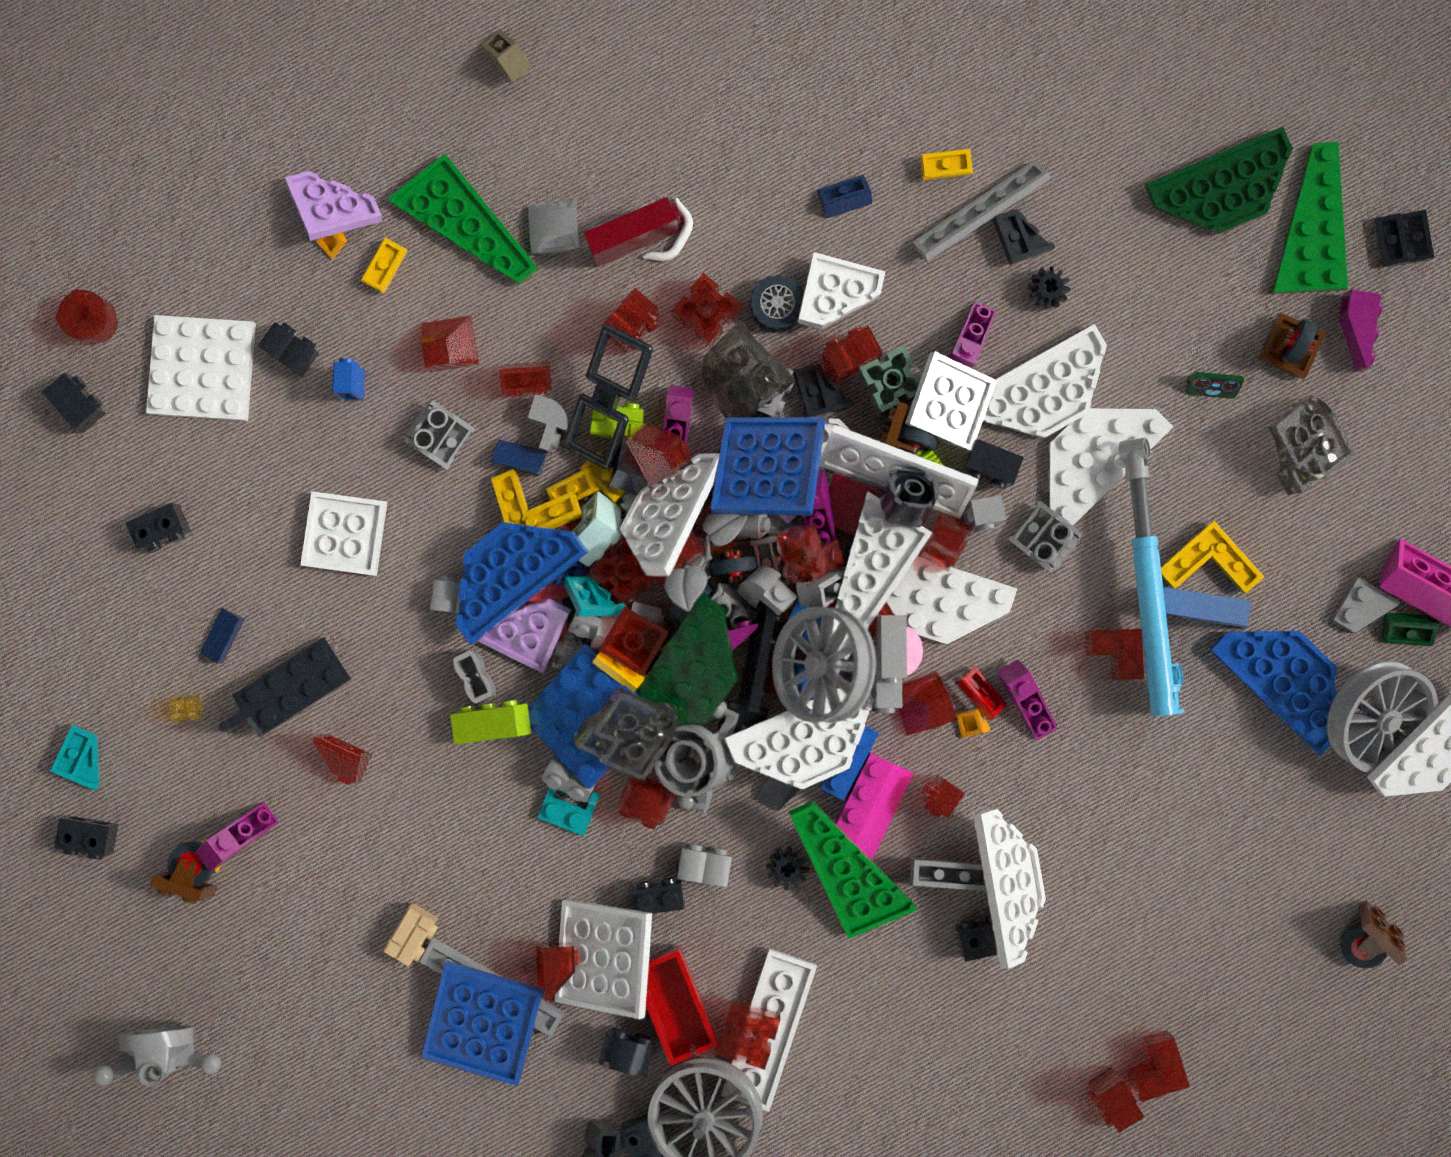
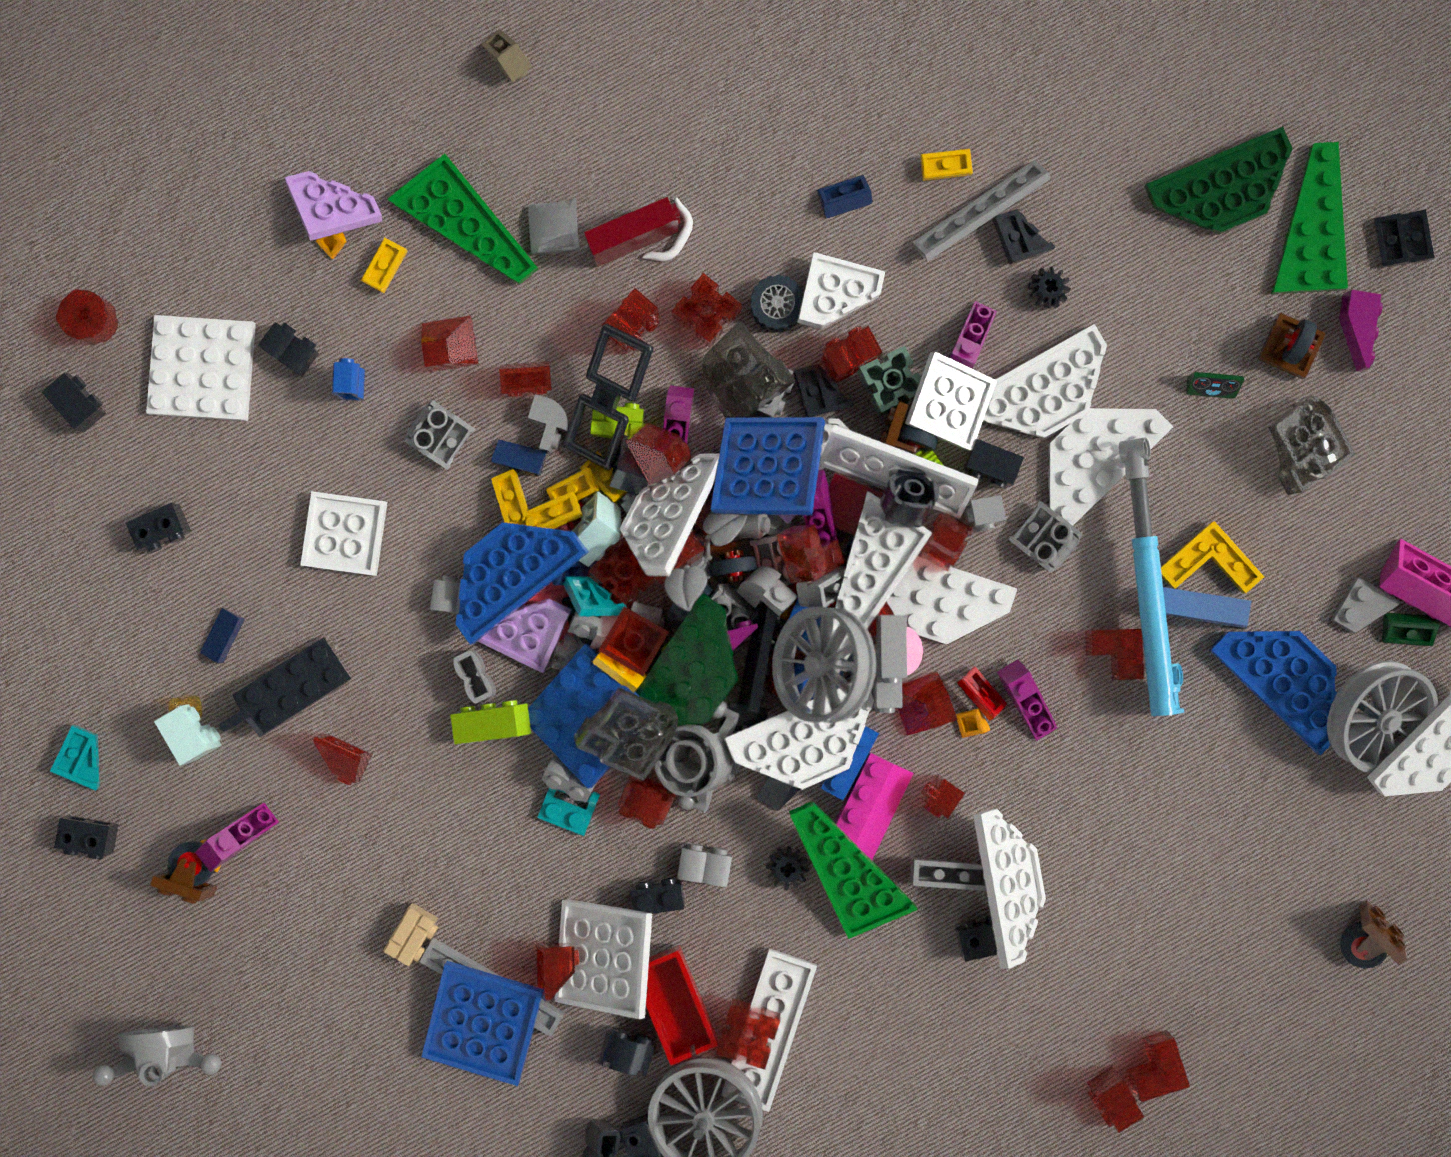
(186, 735): none -> light aqua brick

